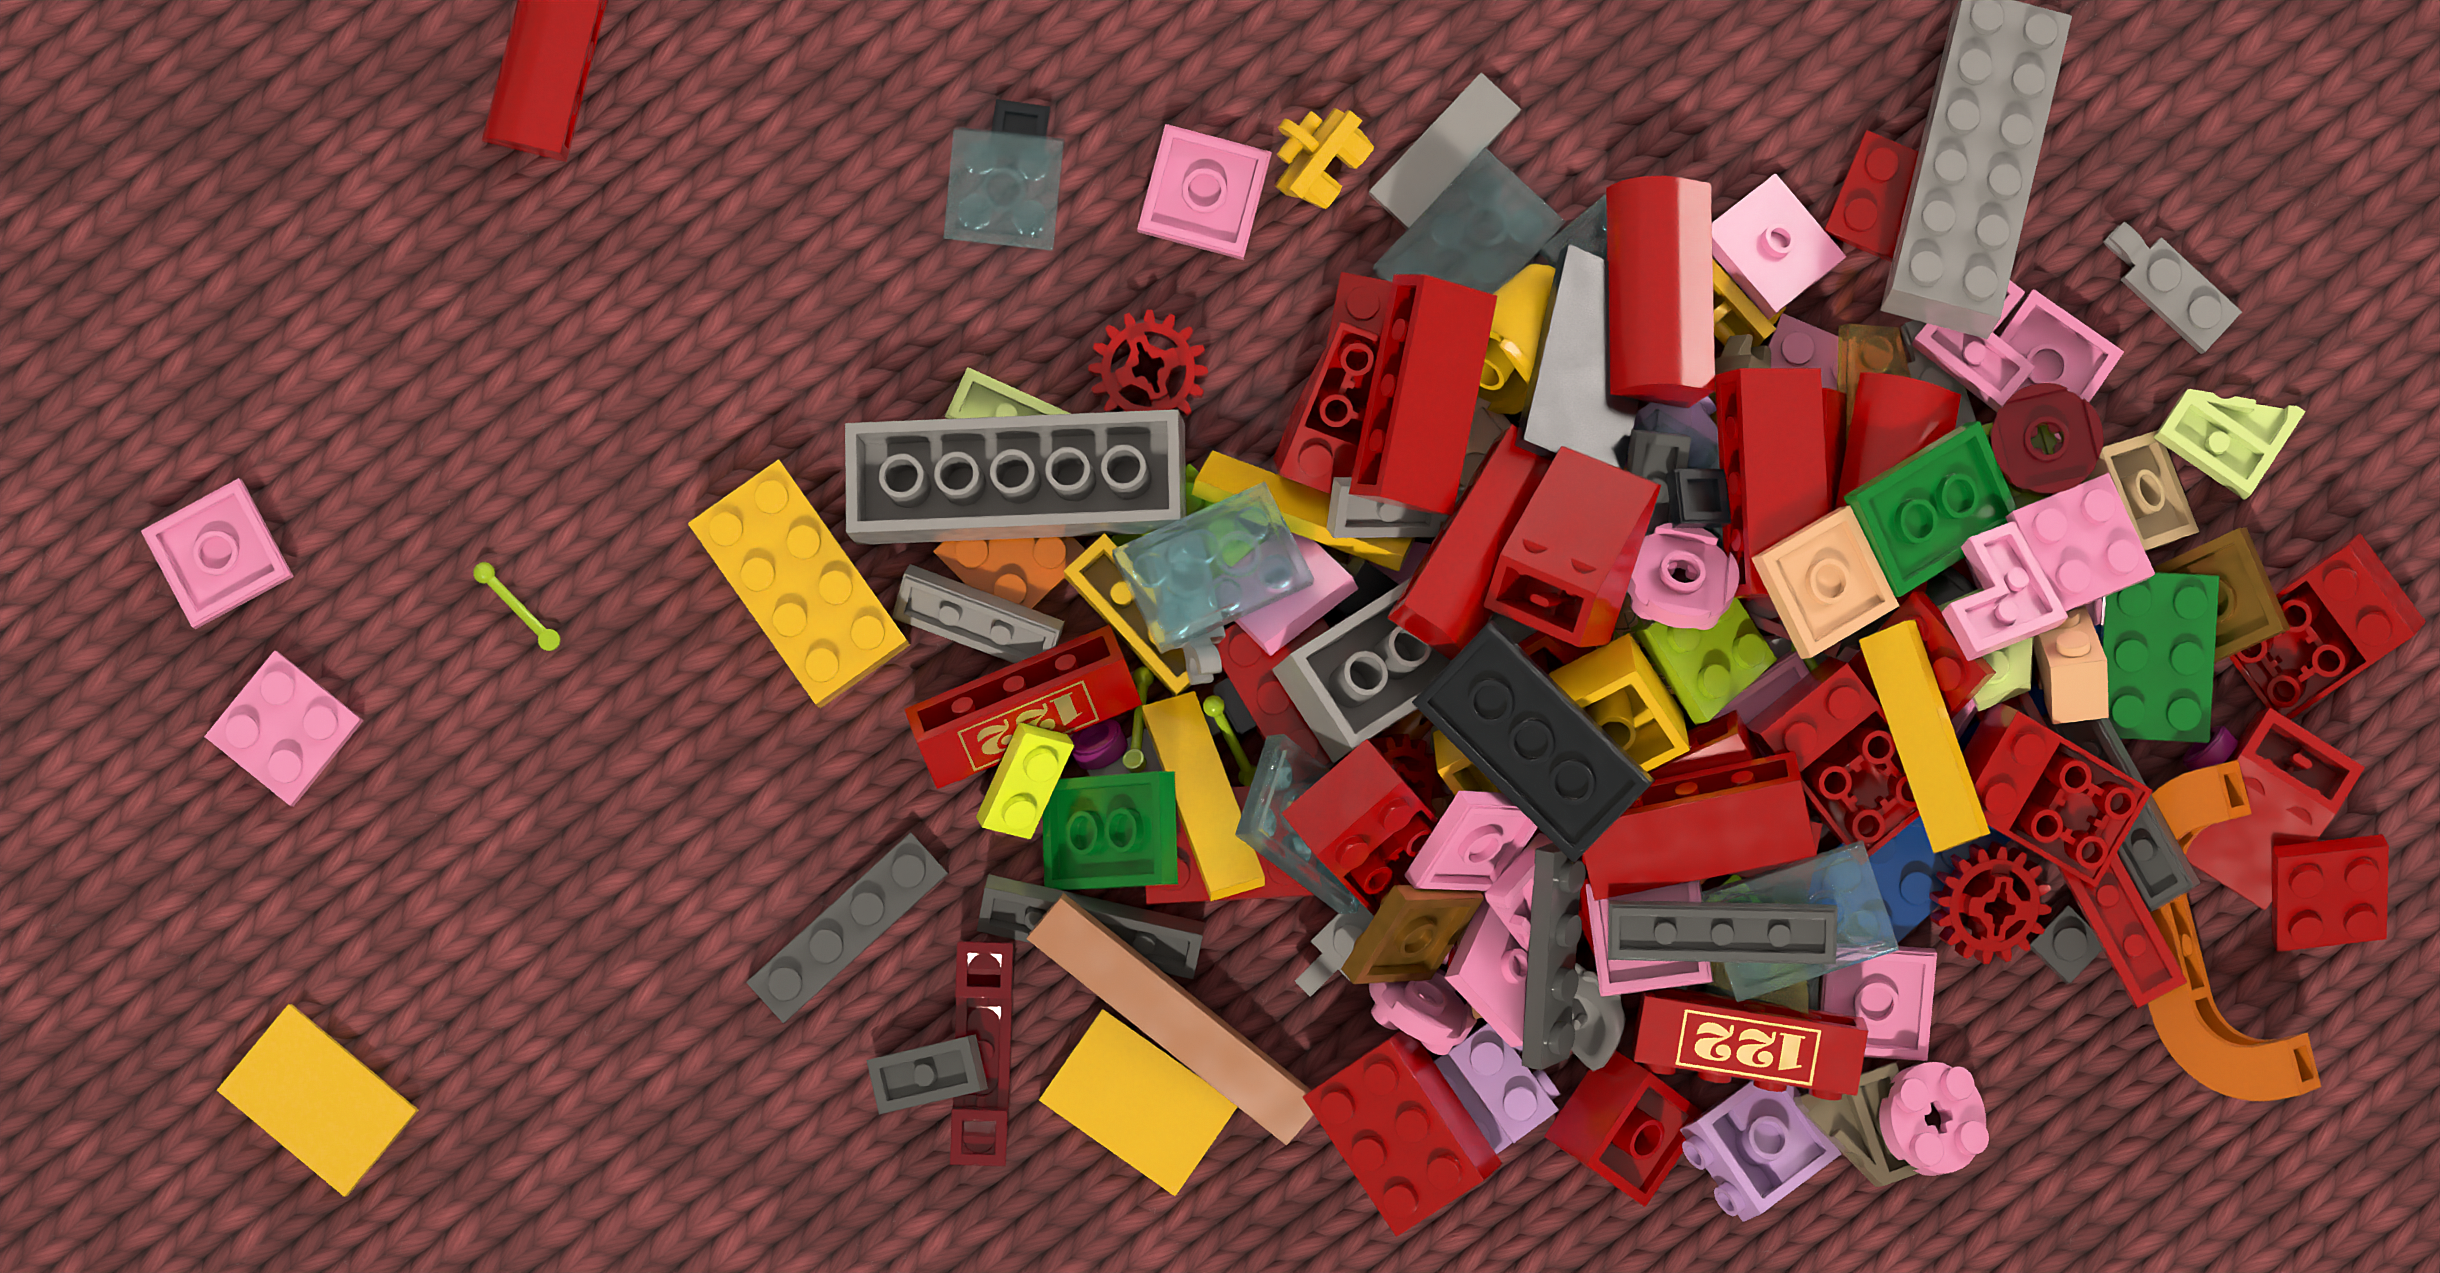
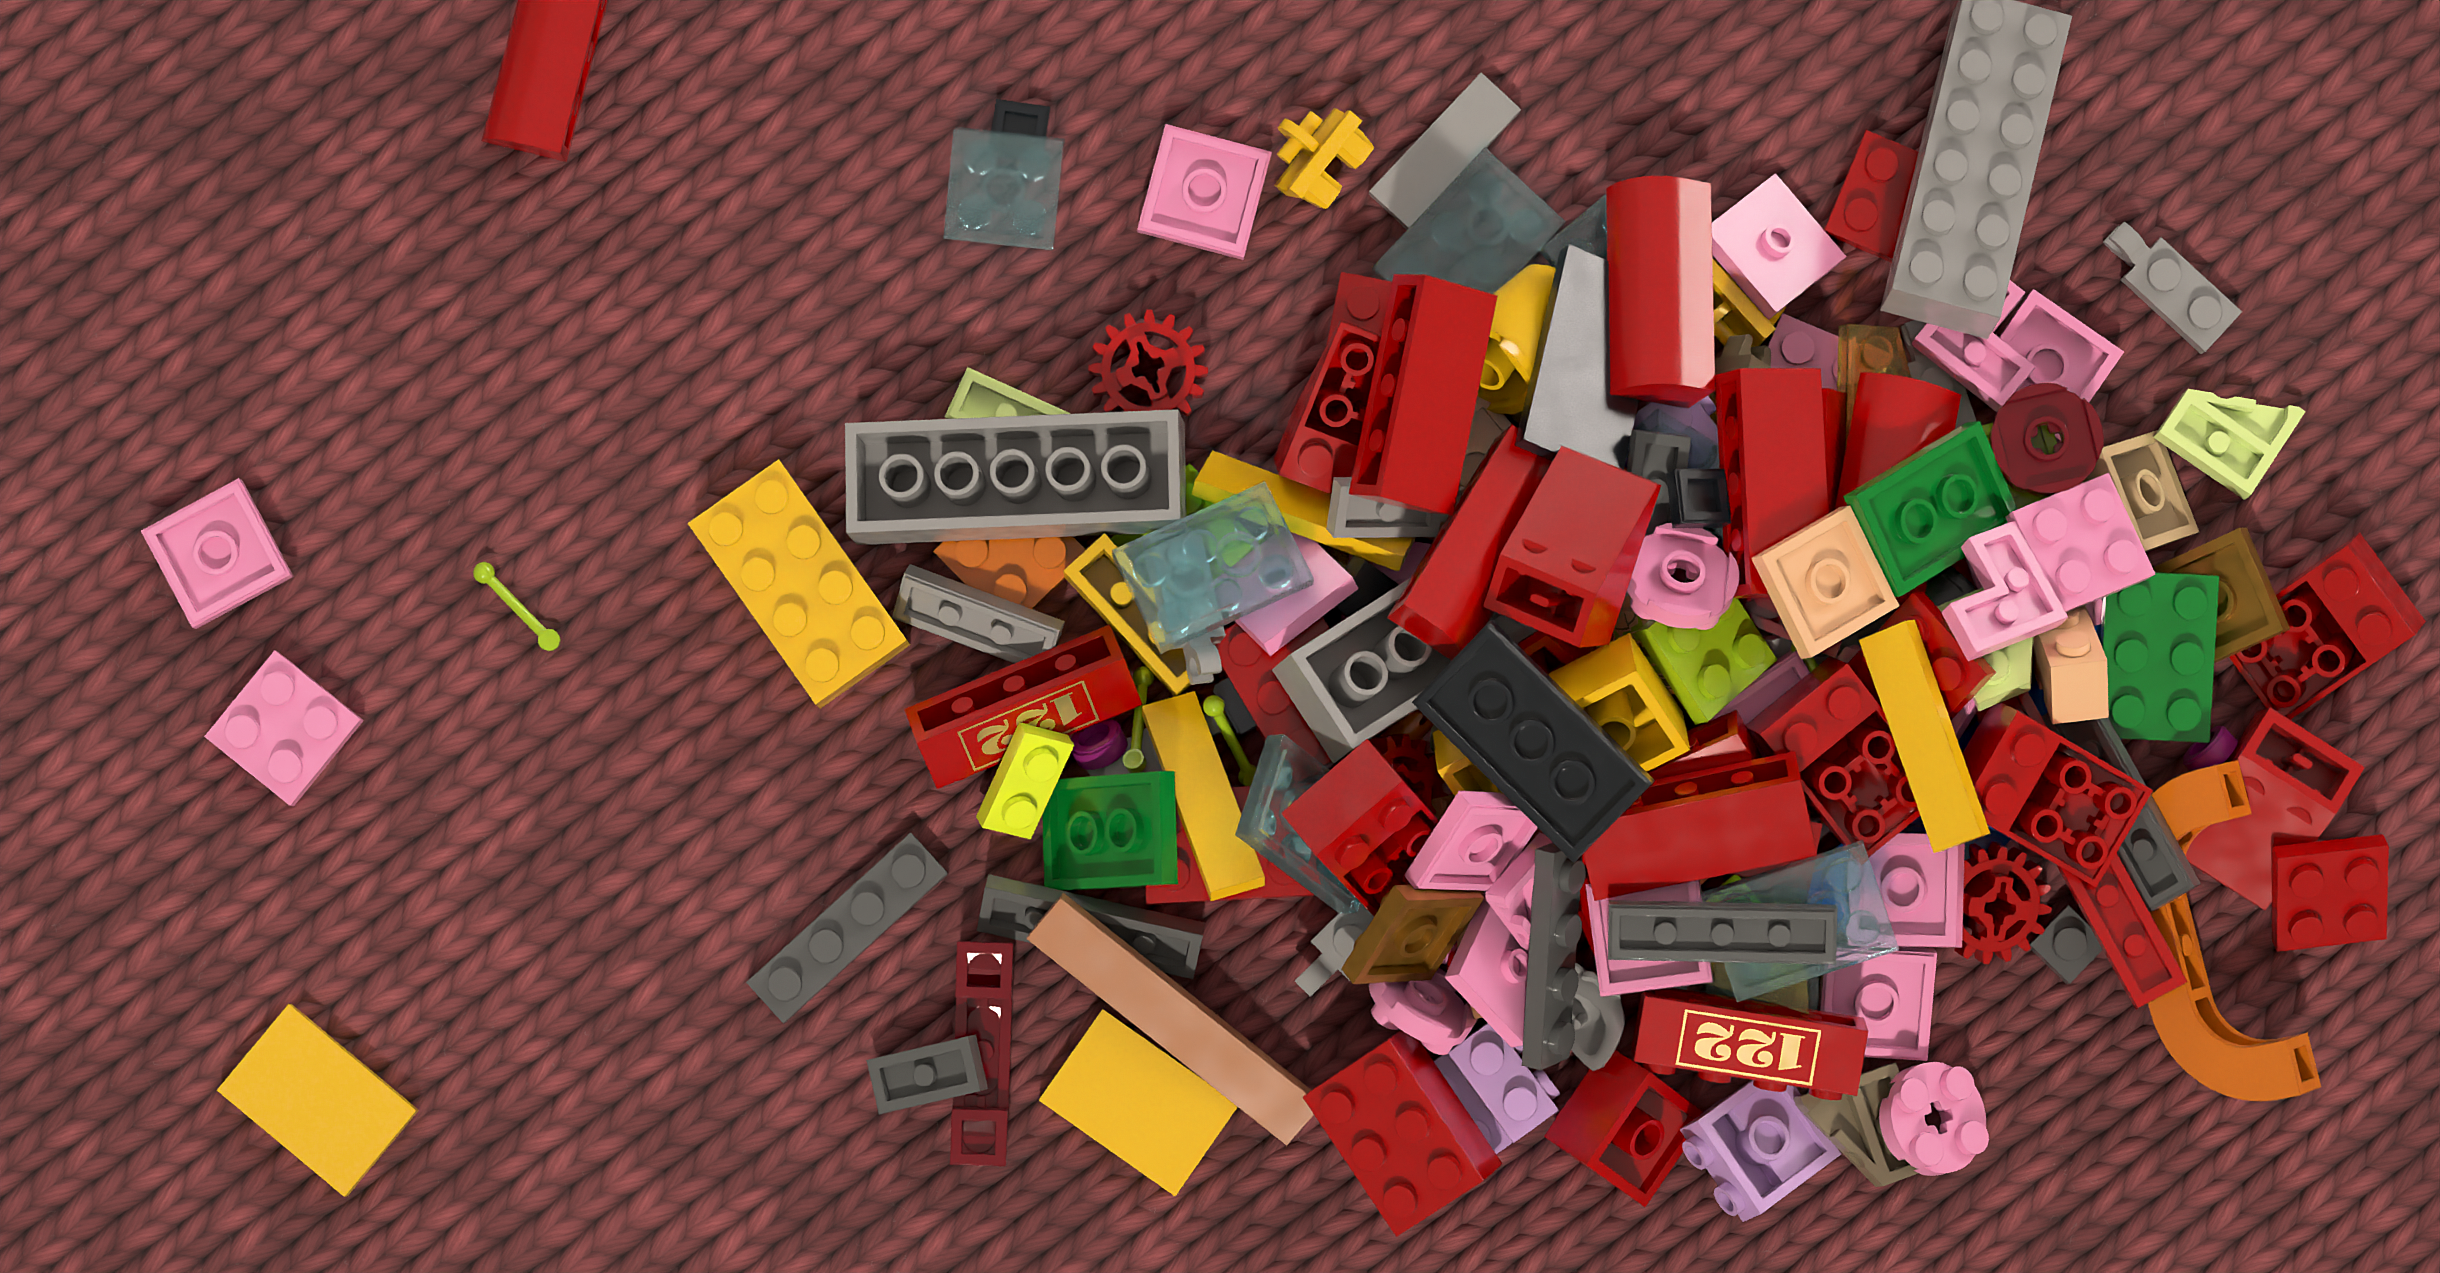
(1921, 890): none -> bright pink plate

